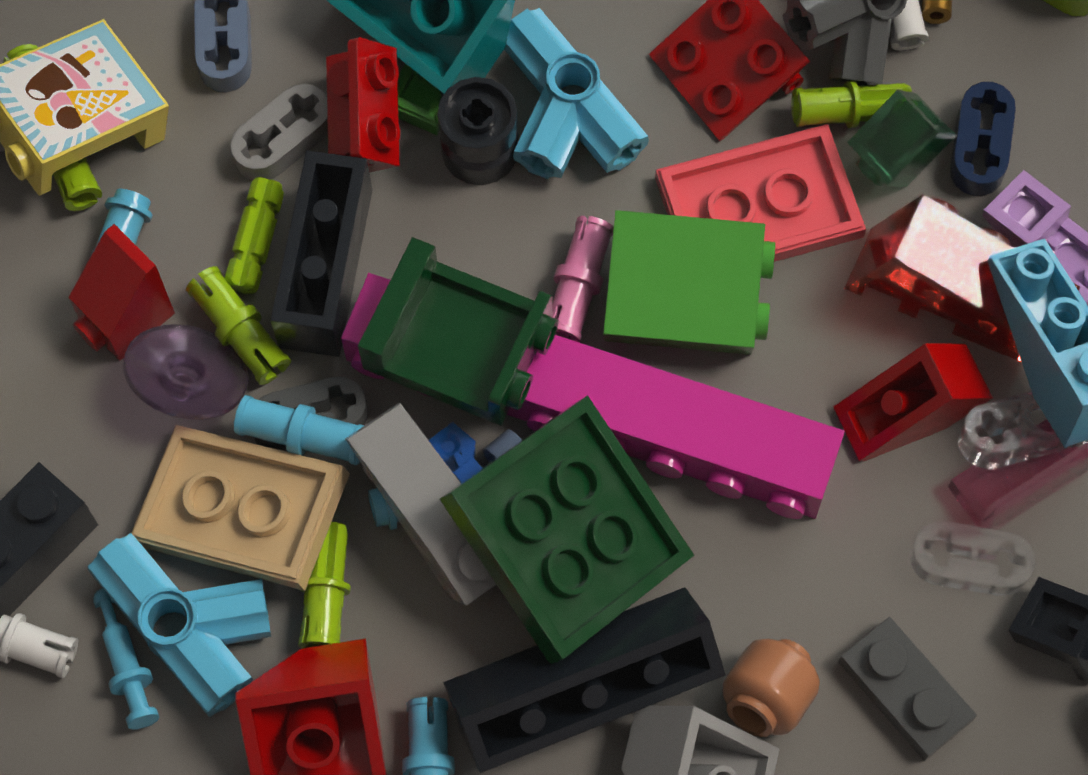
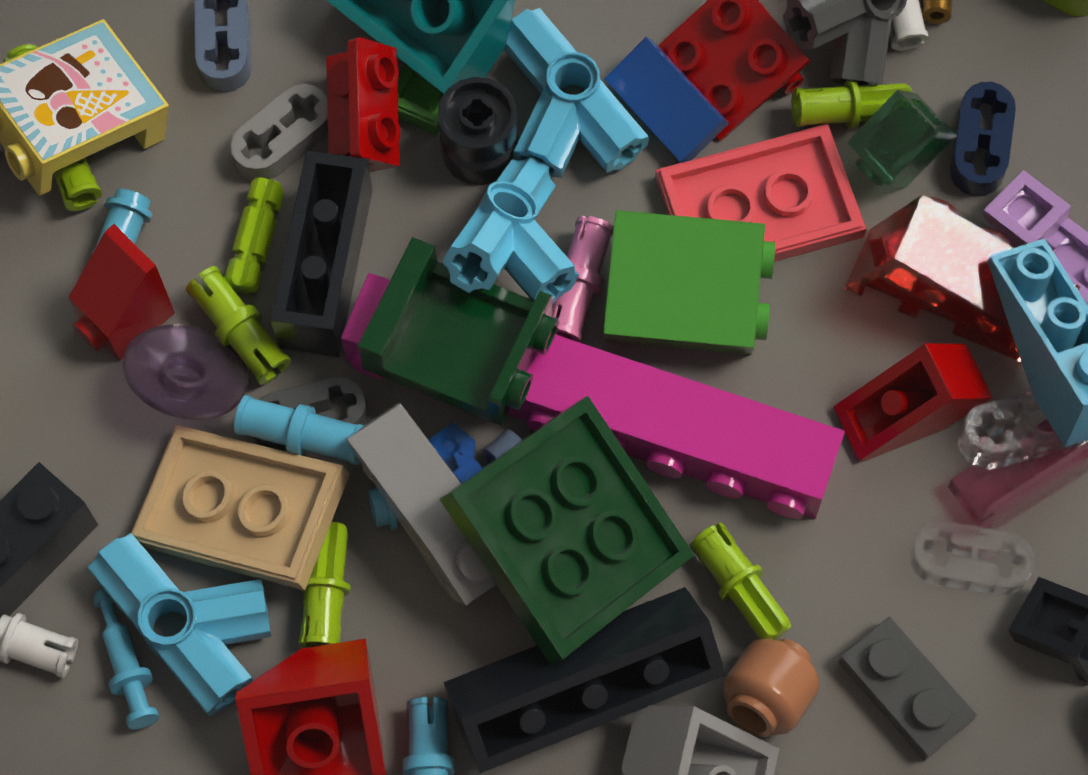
(508, 237): none -> medium azure piece
(666, 100): none -> blue tile
(740, 581): none -> lime axle

